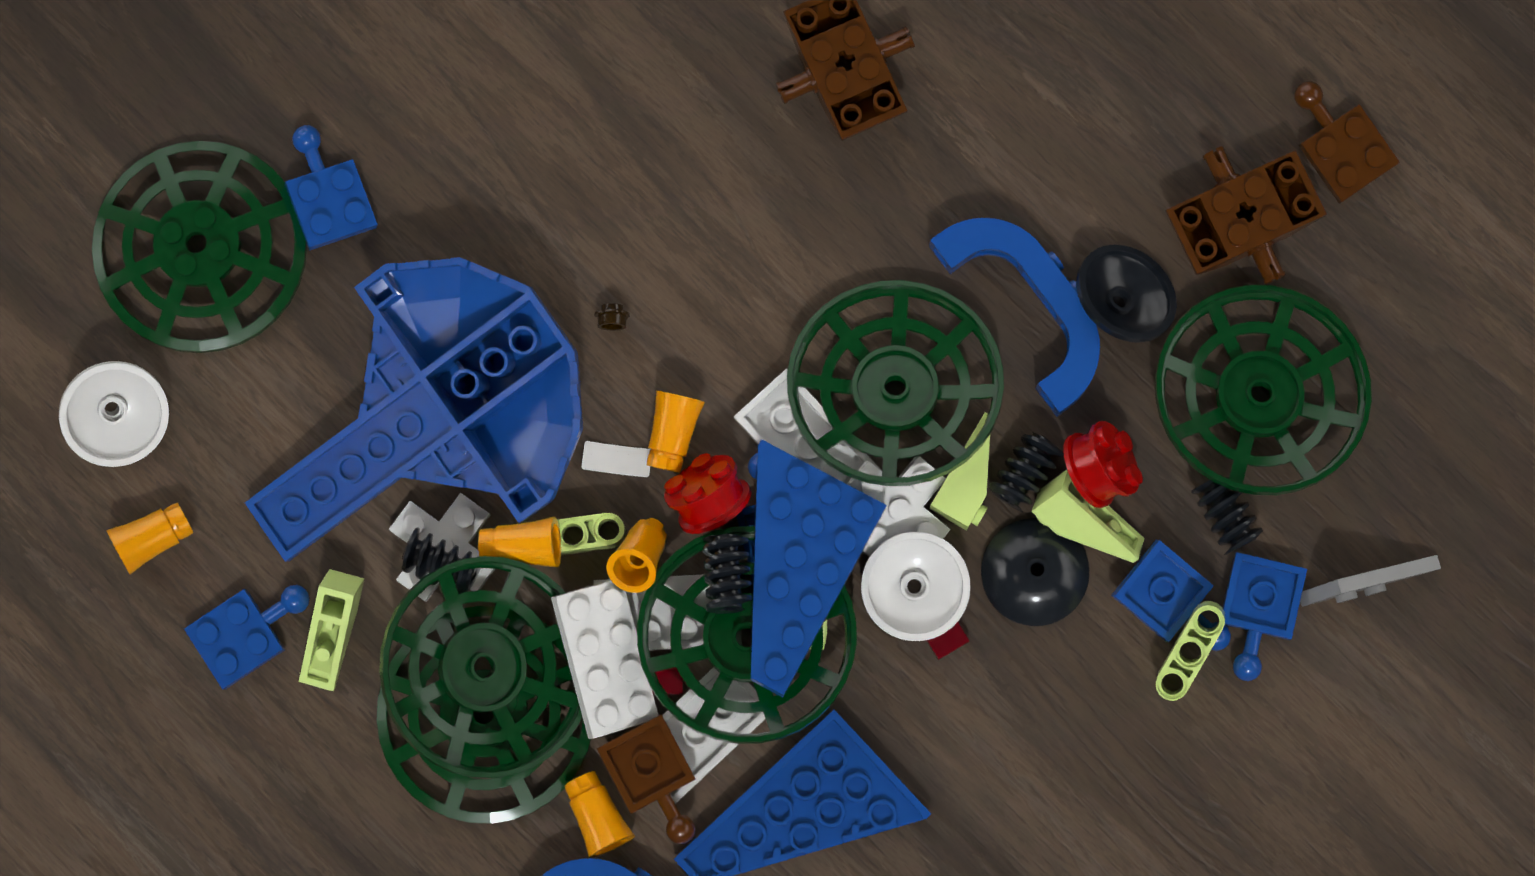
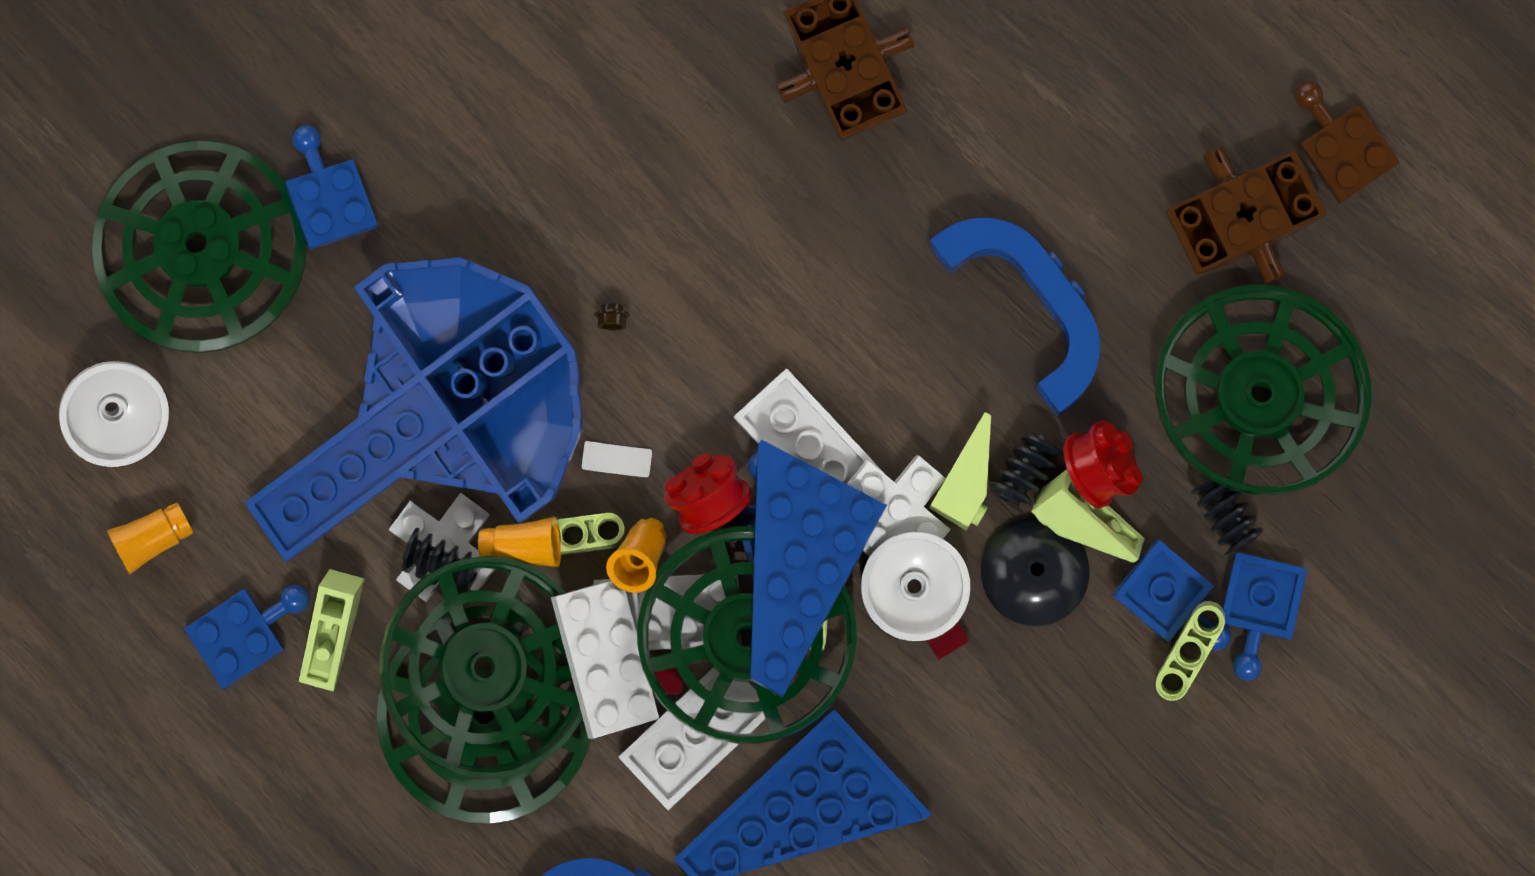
(597, 815): light orange plant -> none
(647, 769): reddish brown plate -> none
(672, 430): light orange plant -> none
(725, 573): black piece -> none
(895, 364): dark green dish -> none
(1126, 293): black dish -> none
(1371, 582): light grey wing -> none

